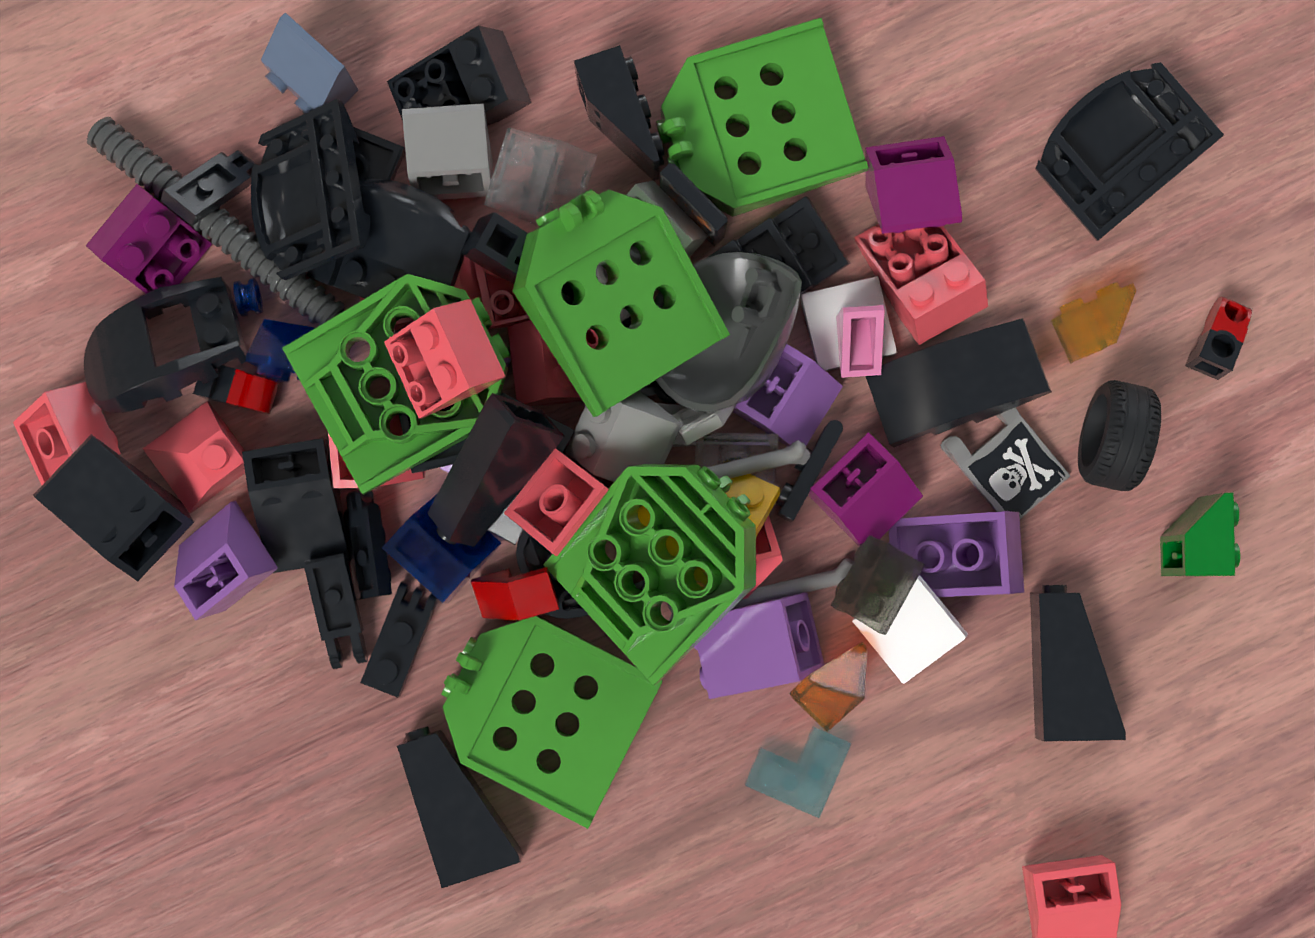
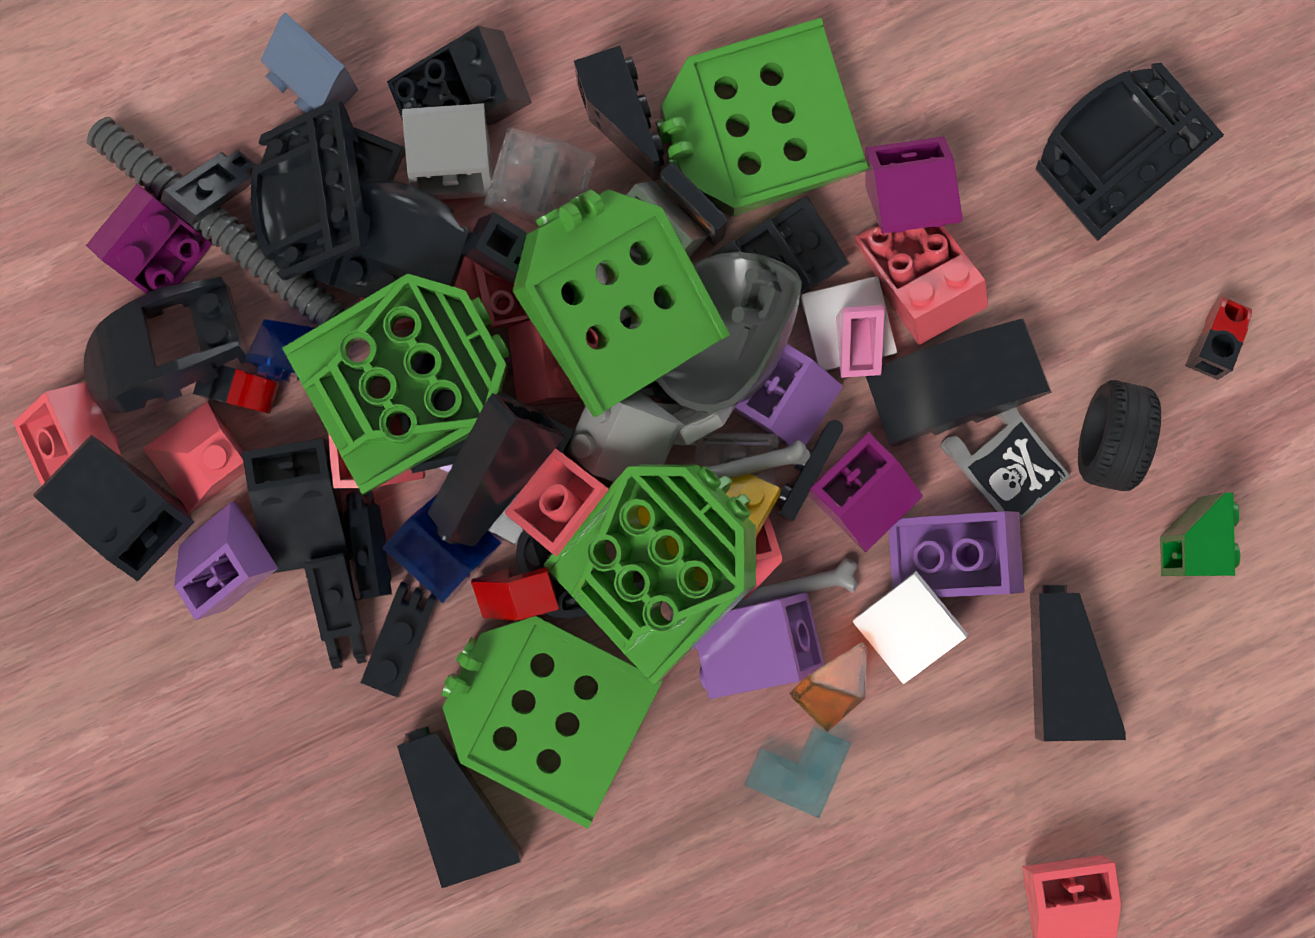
(248, 297): clear blue bush -> none
(444, 357): coral slope -> none
(877, 584): clear smoke bracket -> none
(1093, 325): clear yellow slope -> none

